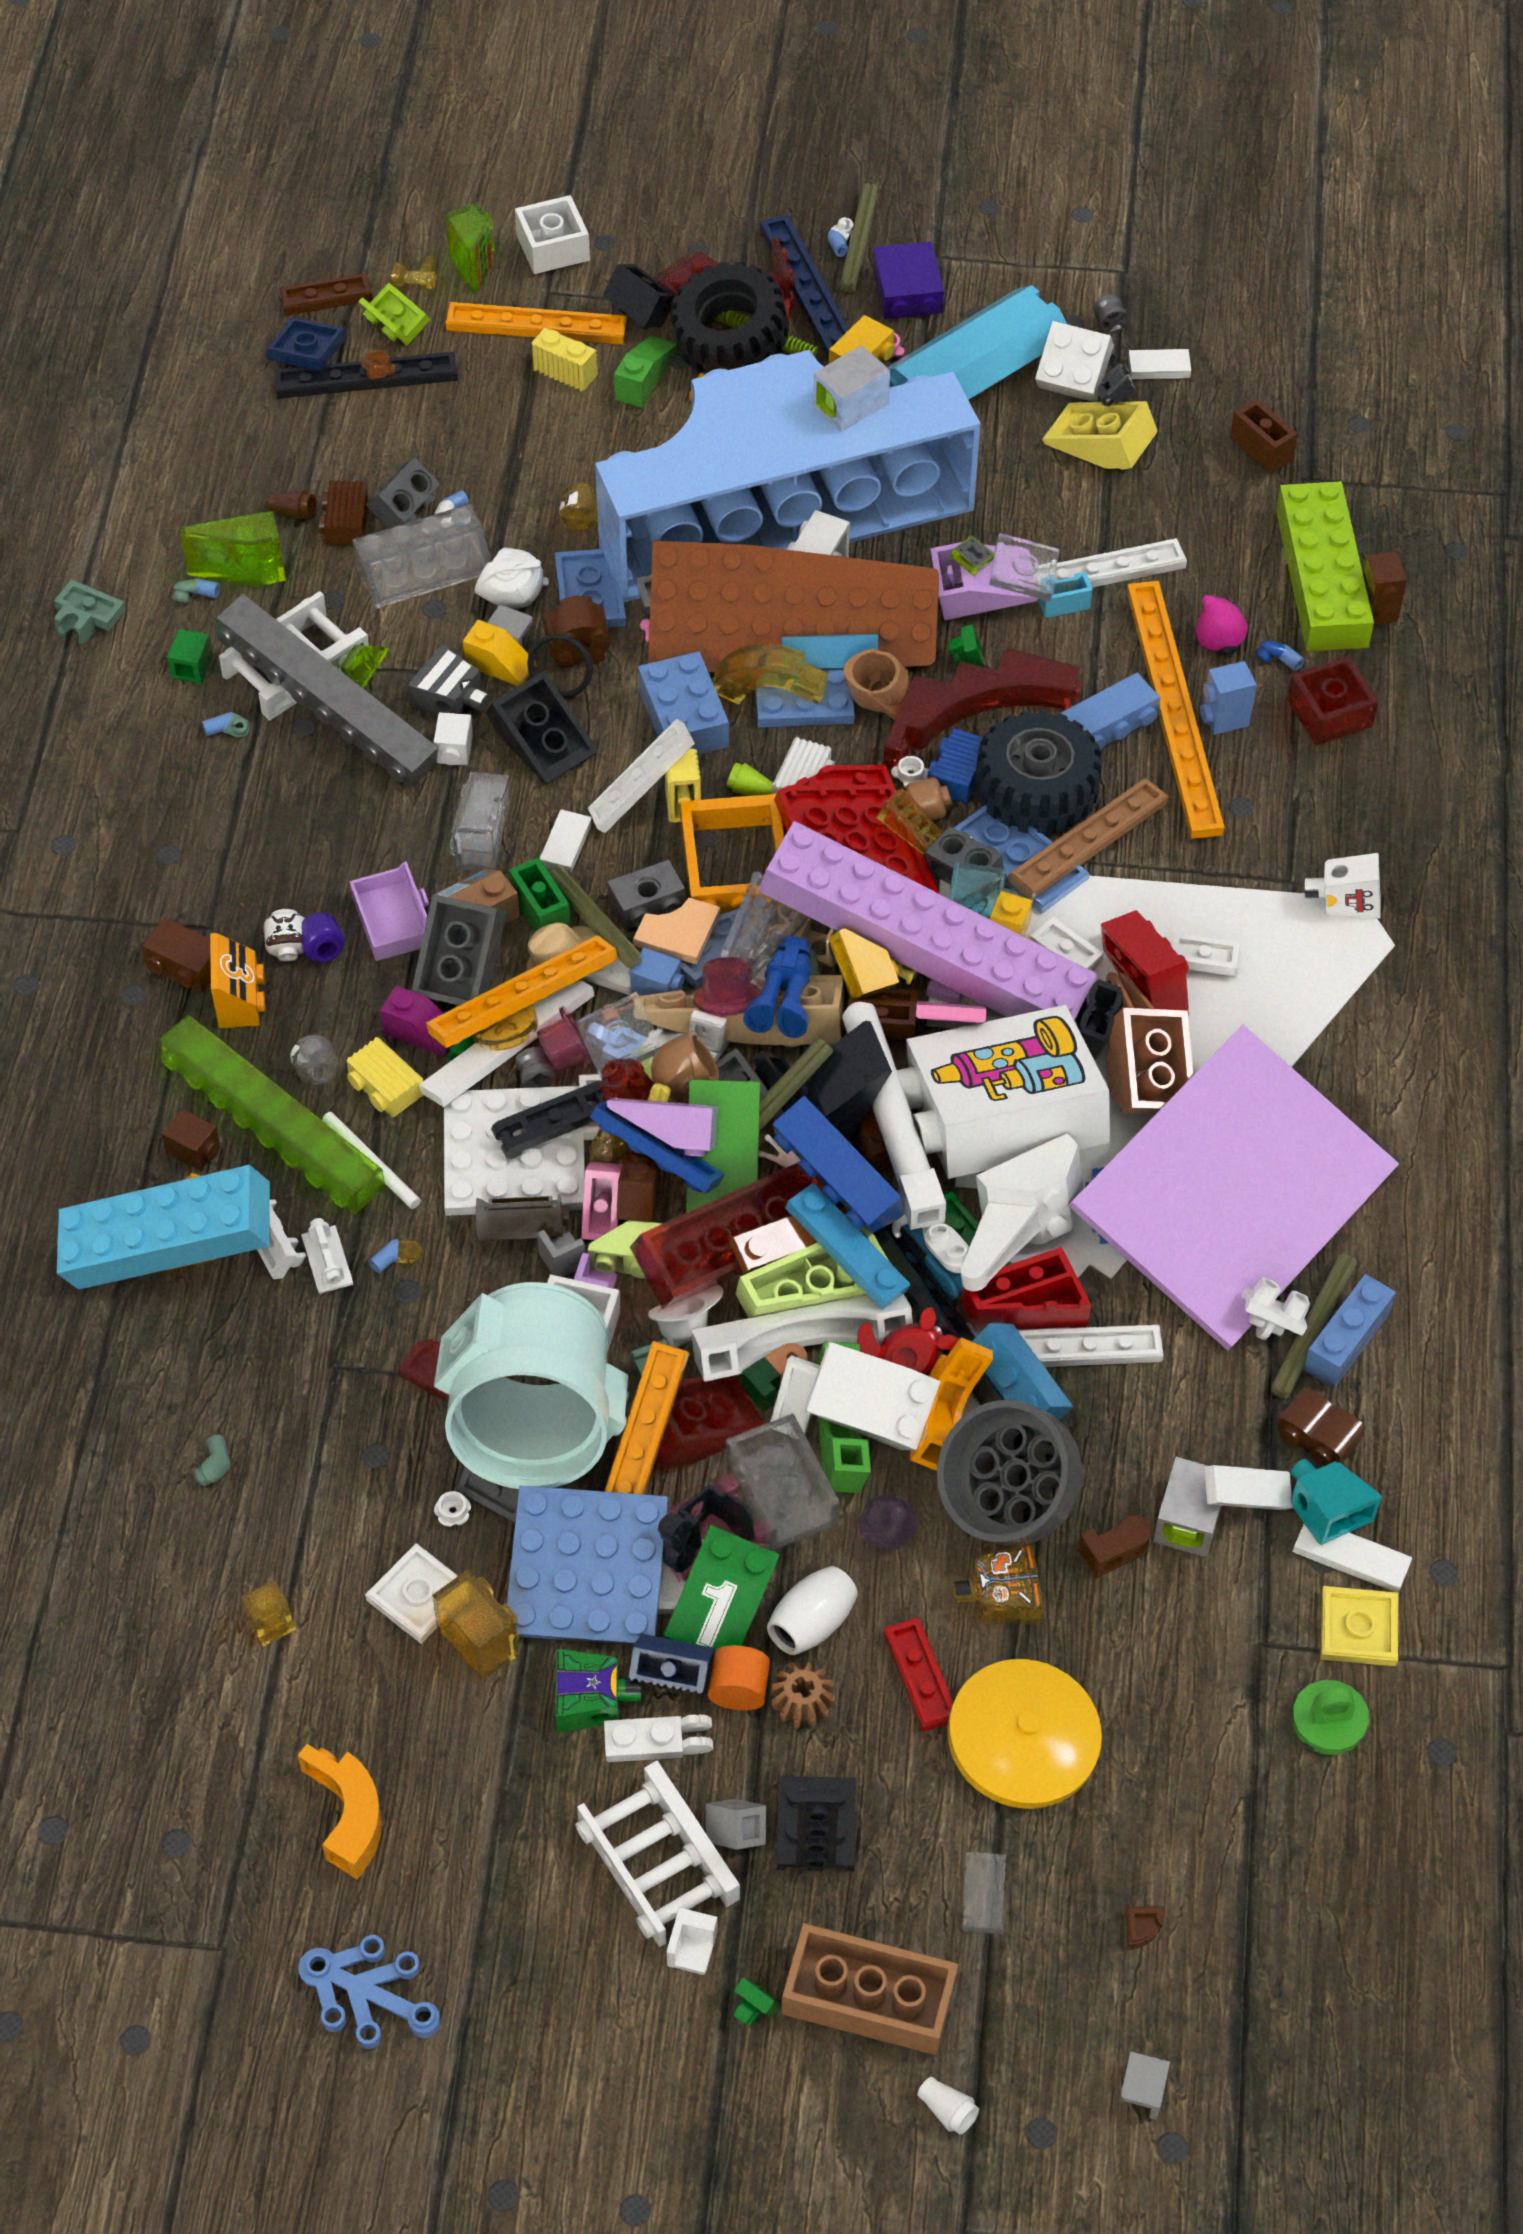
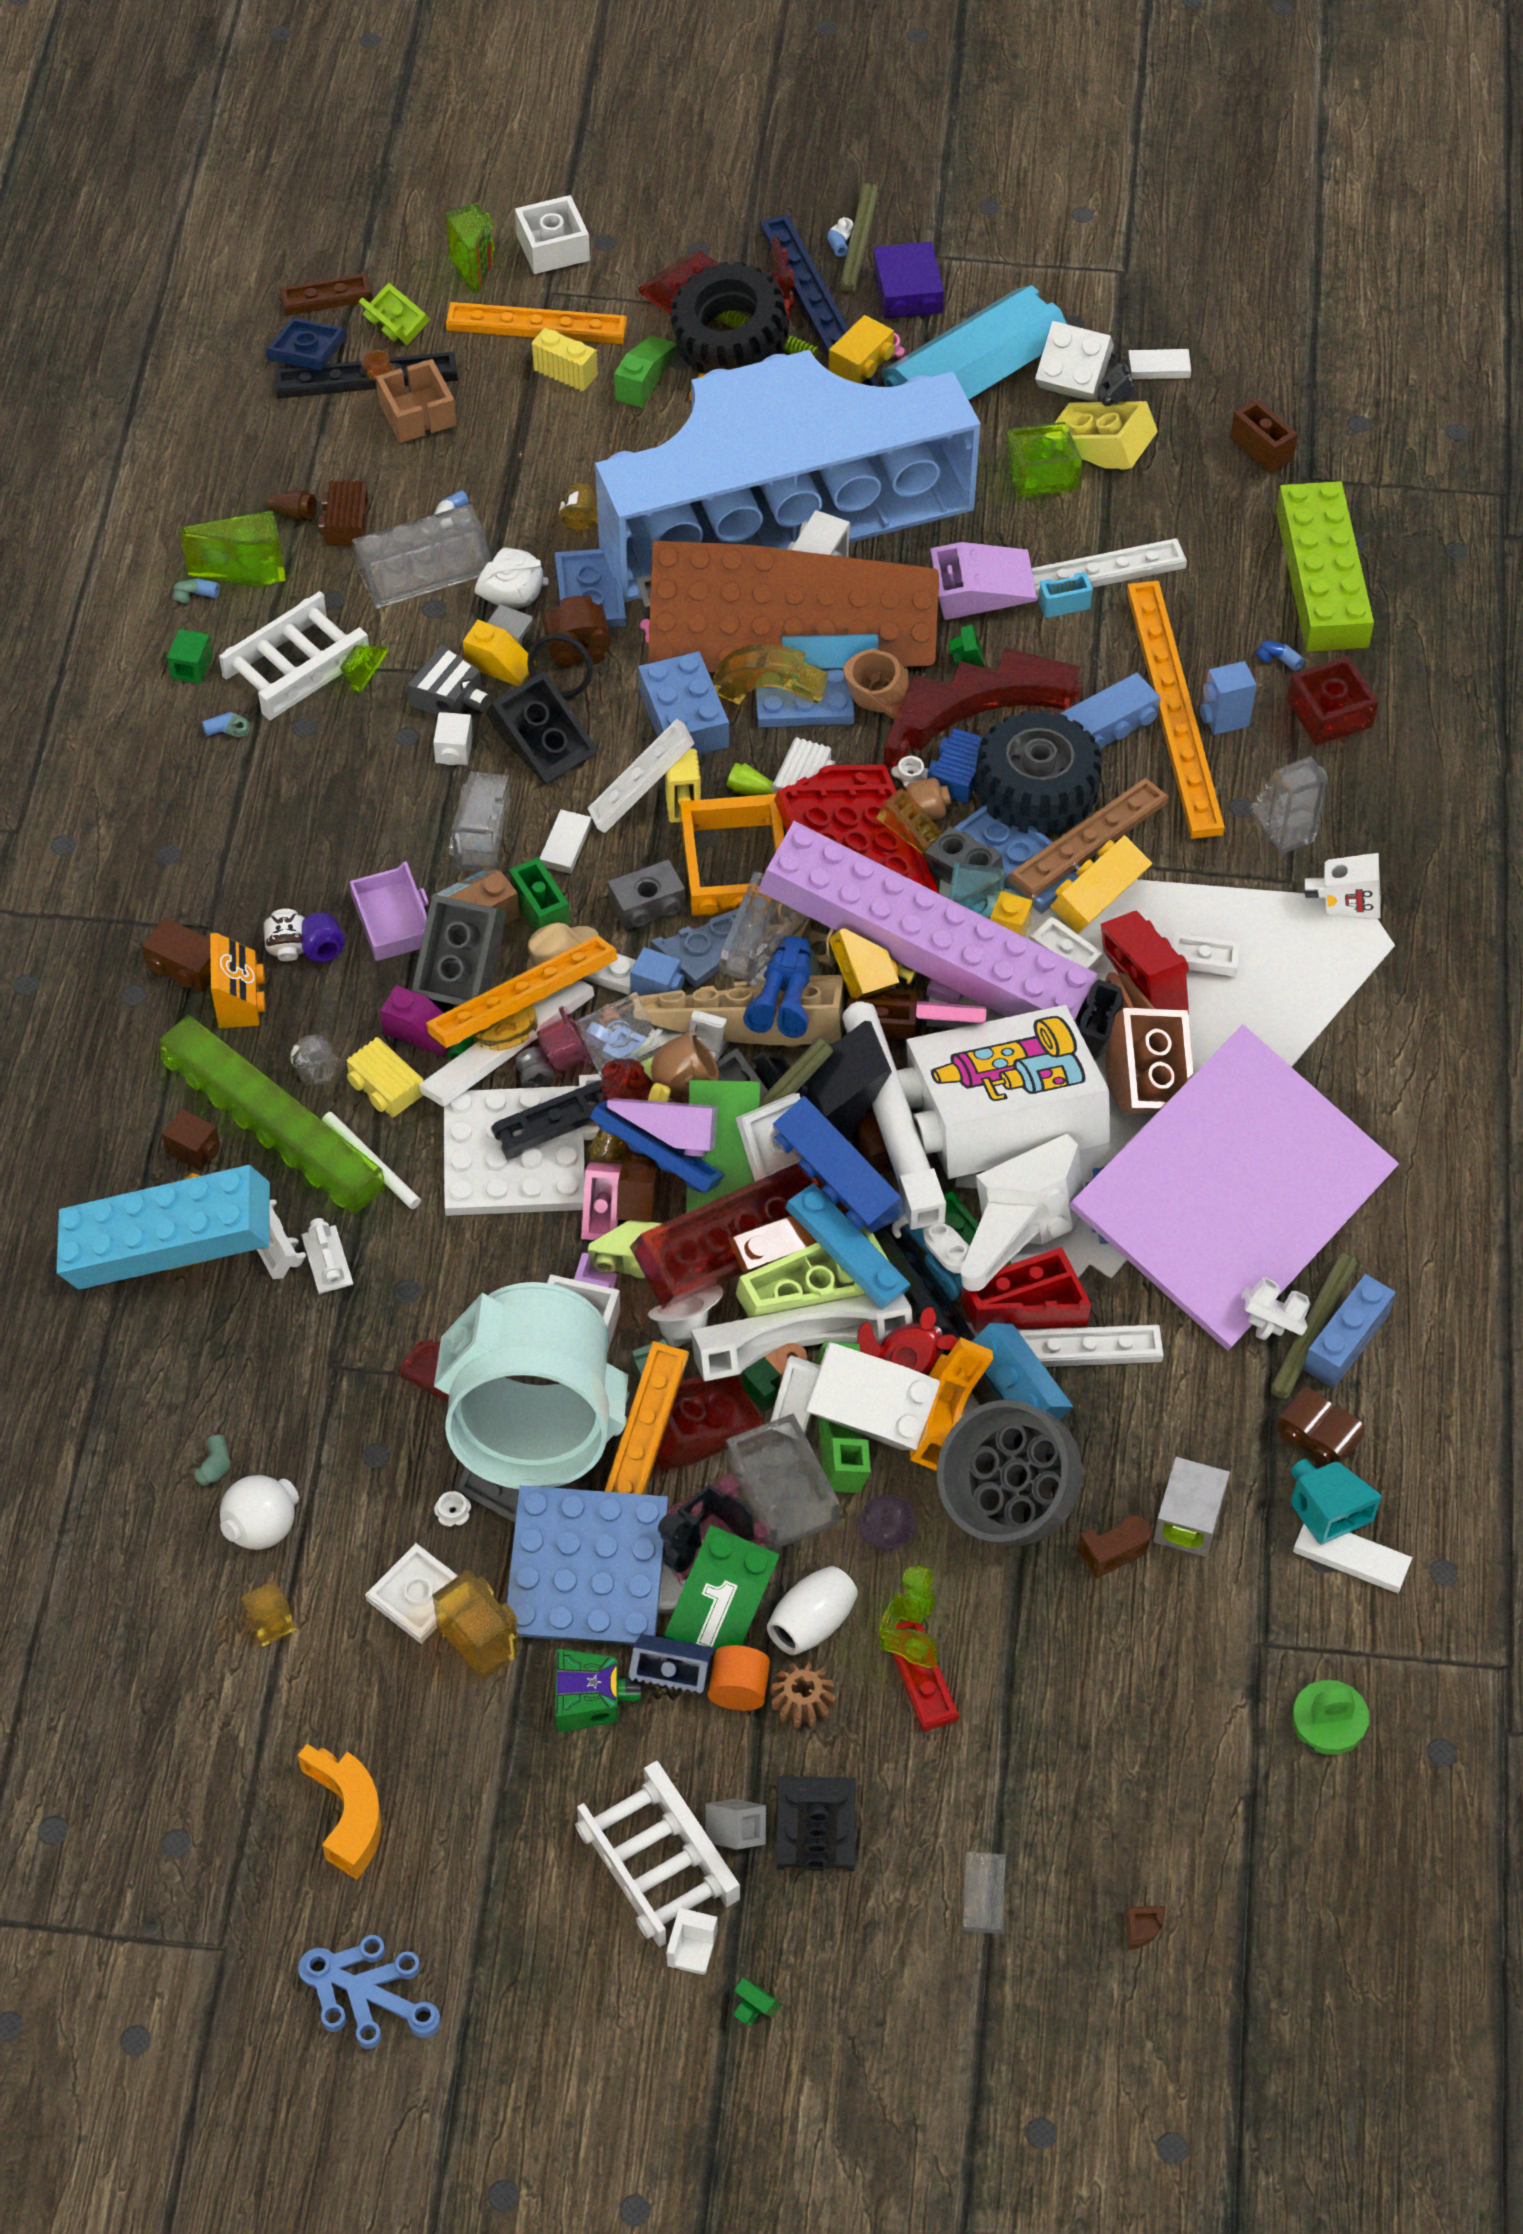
(85, 608): sand green plate -> none
(258, 1511): none -> white brick
(326, 691): flat silver brick -> none
(395, 1252): arm -> none
(400, 491): dark grey brick -> none
(423, 408): none -> medium nougat piece
(424, 277): clear yellow piece -> none
(520, 1217): dark brown window -> none
(561, 1253): light grey panel -> none
(595, 917): olive axle -> none
(639, 296): black brick -> none
(655, 1738): white hinge -> none
(679, 933): light nougat tile -> none
(725, 987): clear pink piece -> none
(757, 1136): none -> white plate
(851, 388): flat silver piece -> none
(869, 1989): medium nougat brick -> none
(914, 1606): none -> clear neon green piece
(950, 2106): white cone -> none
(972, 555): tile -> none
(1004, 1587): clear yellow torso -> none
(1024, 567): clear tile -> none
(1024, 1733): yellow dish -> none
(1043, 459): none -> clear neon green slope
(1099, 883): none -> yellow brick
(1110, 313): flat silver wheel -> none
(1145, 2082): light grey panel -> none
(1220, 625): dark pink hat -> none
(1248, 1487): white tile -> none
(1292, 804): none -> clear wedge
(1359, 1626): light yellow tile -> none
(1385, 586): reddish brown brick -> none

